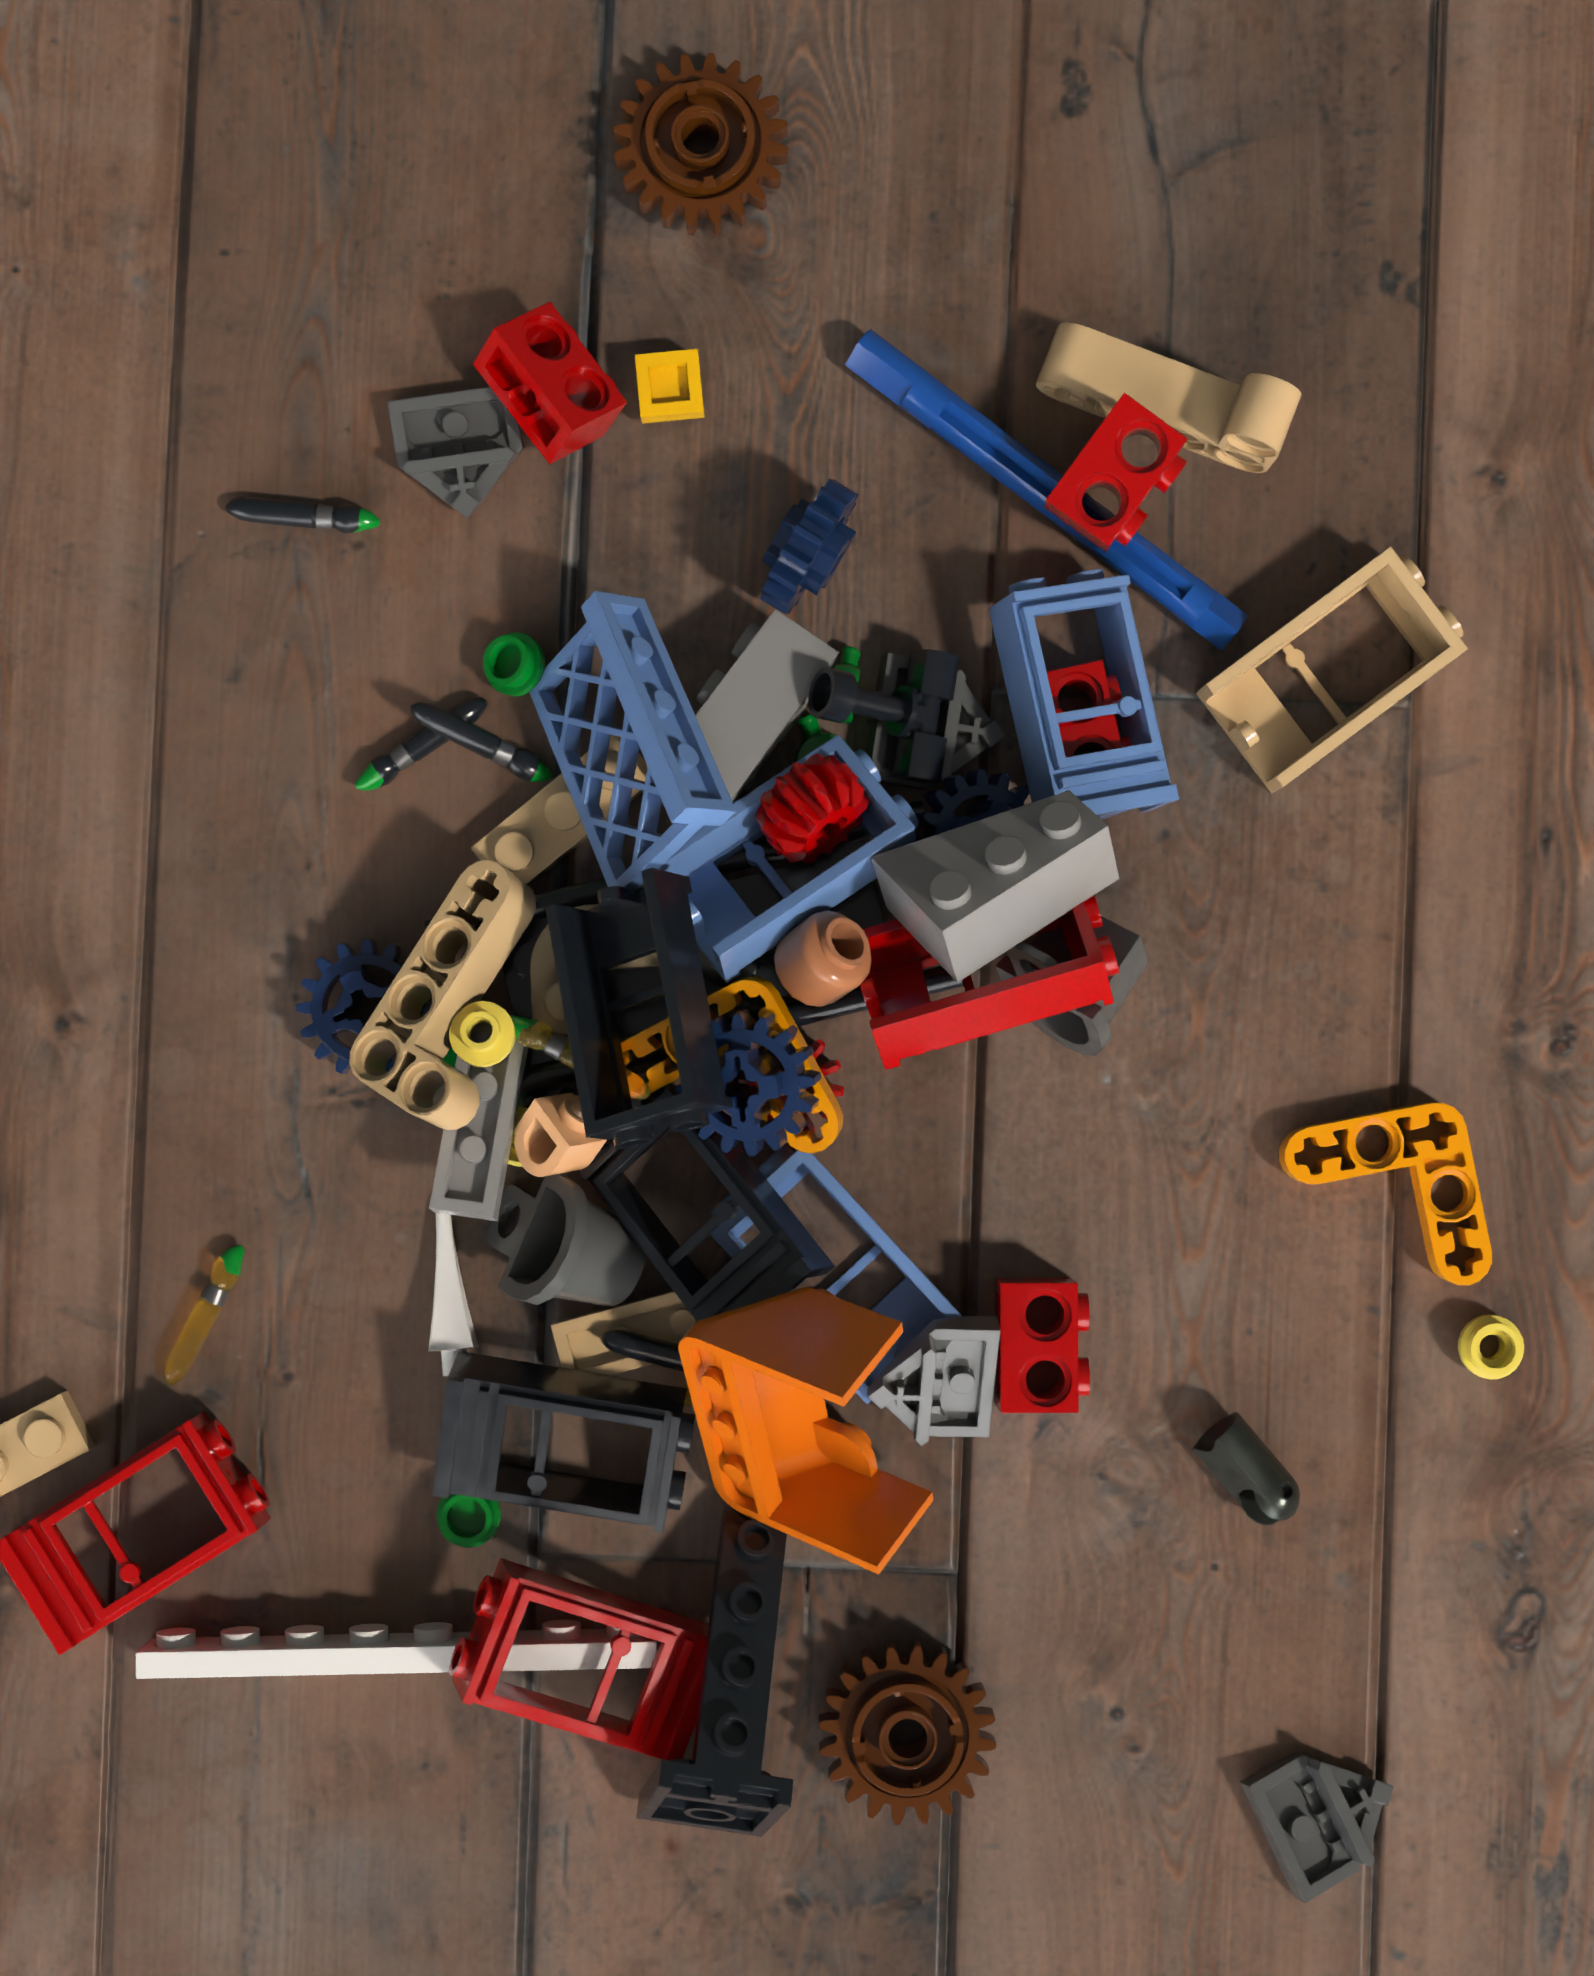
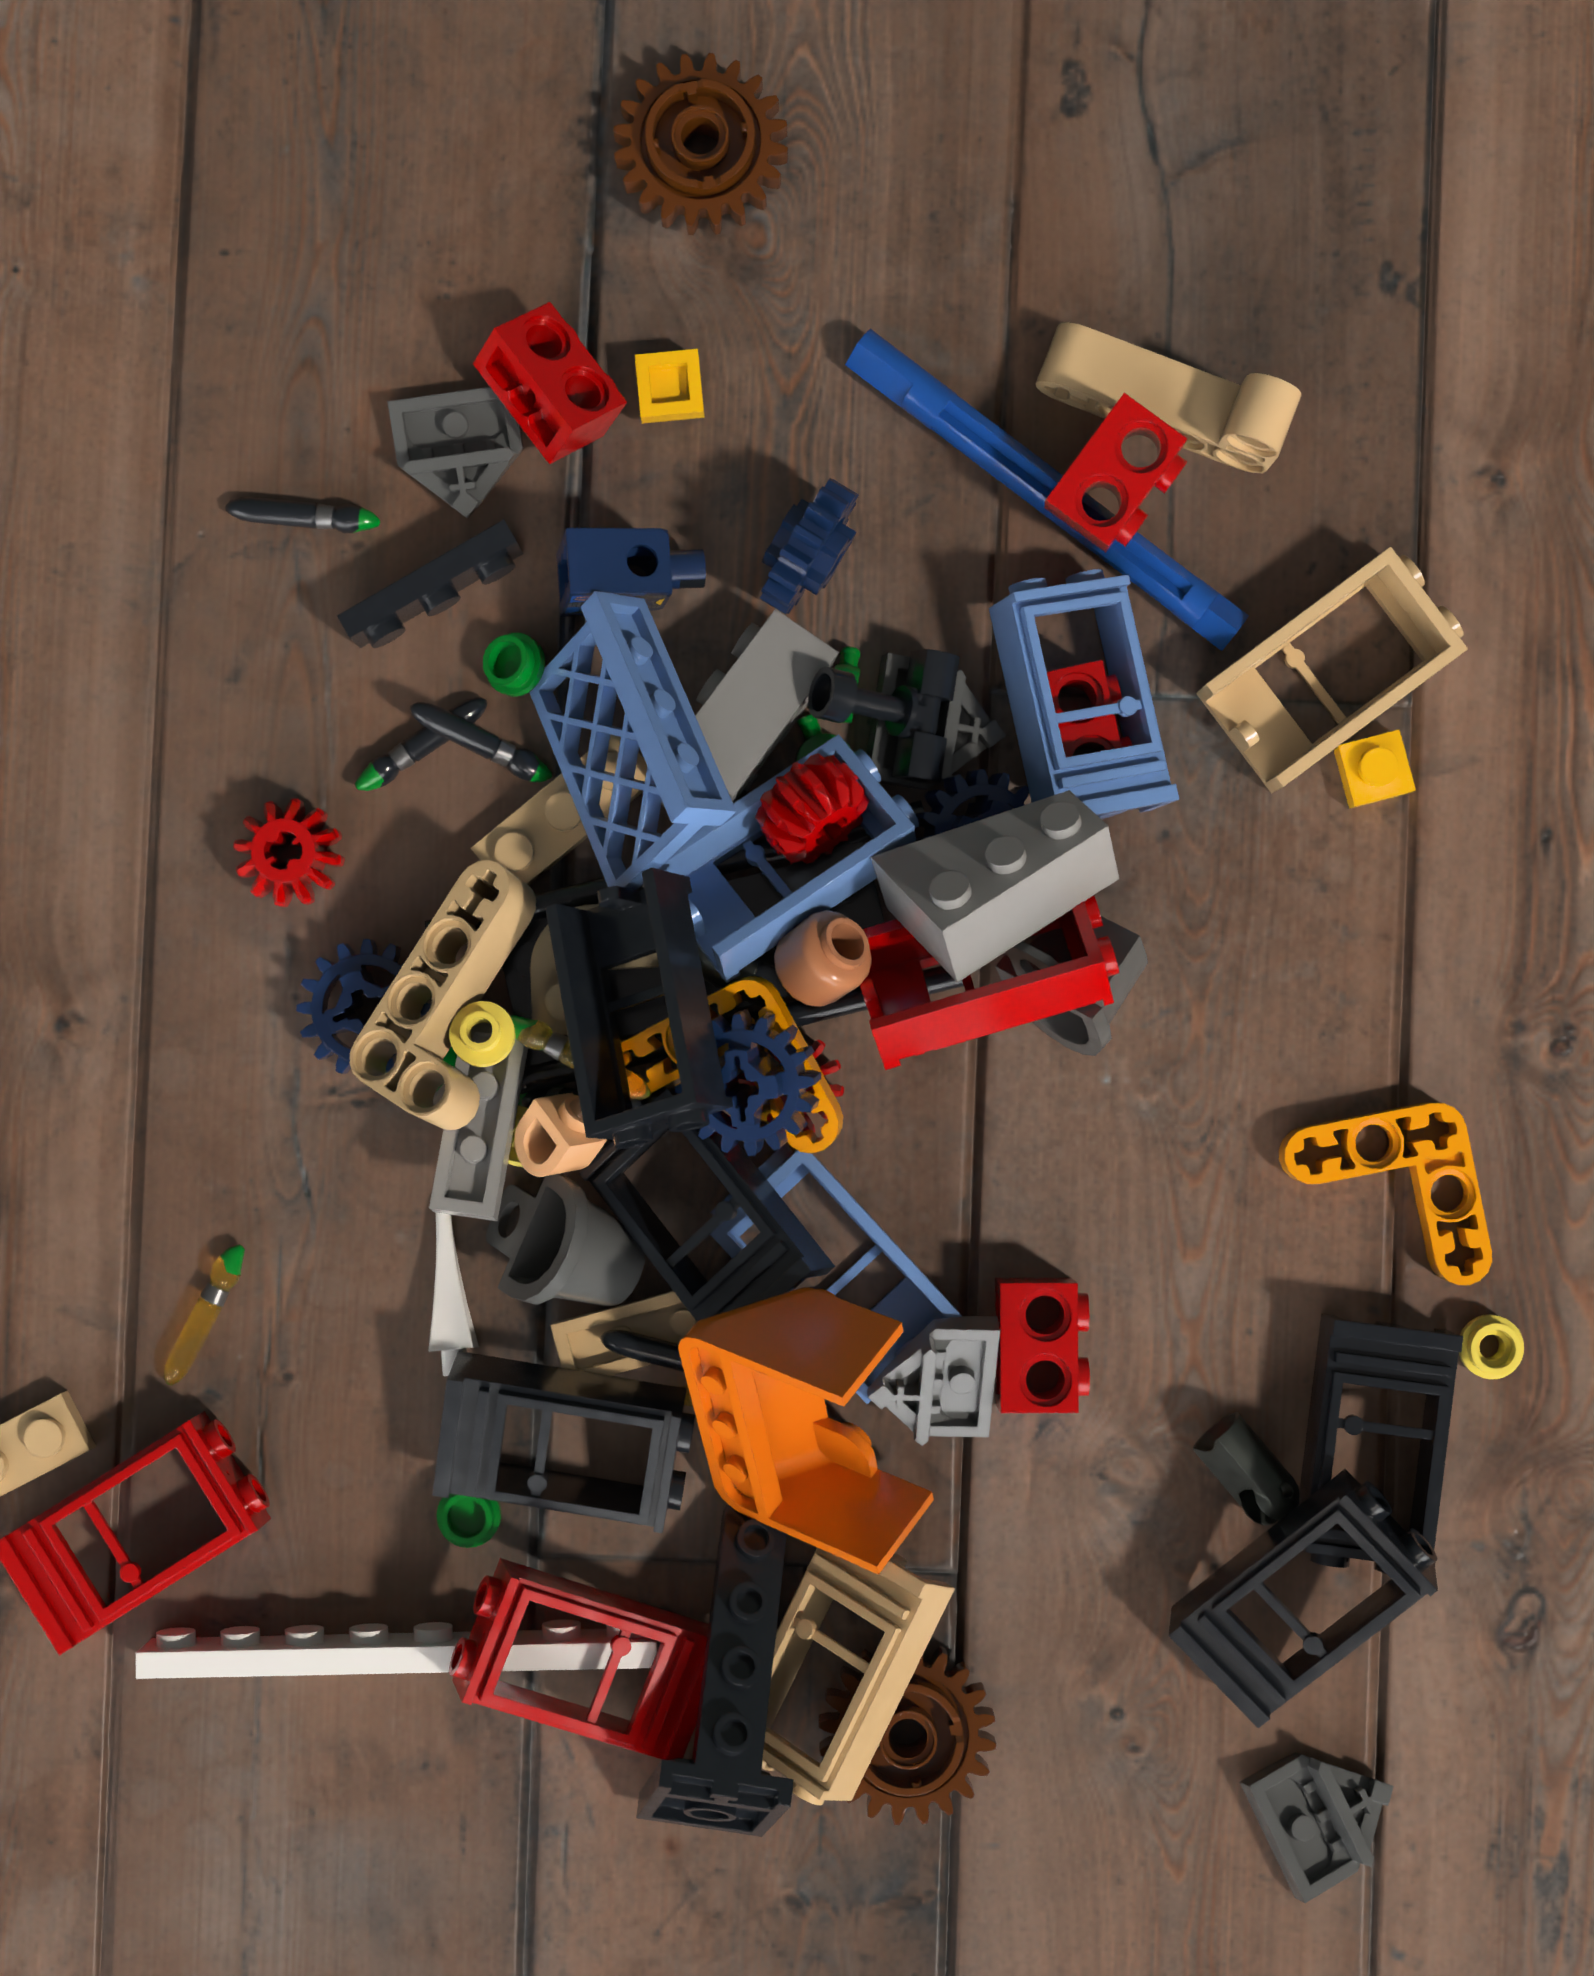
(279, 833): none -> red gear
(432, 586): none -> black plate
(600, 561): none -> dark blue torso
(892, 1601): none -> tan door
(1231, 1651): none -> black door
(1374, 769): none -> yellow plate
(1385, 1358): none -> black door

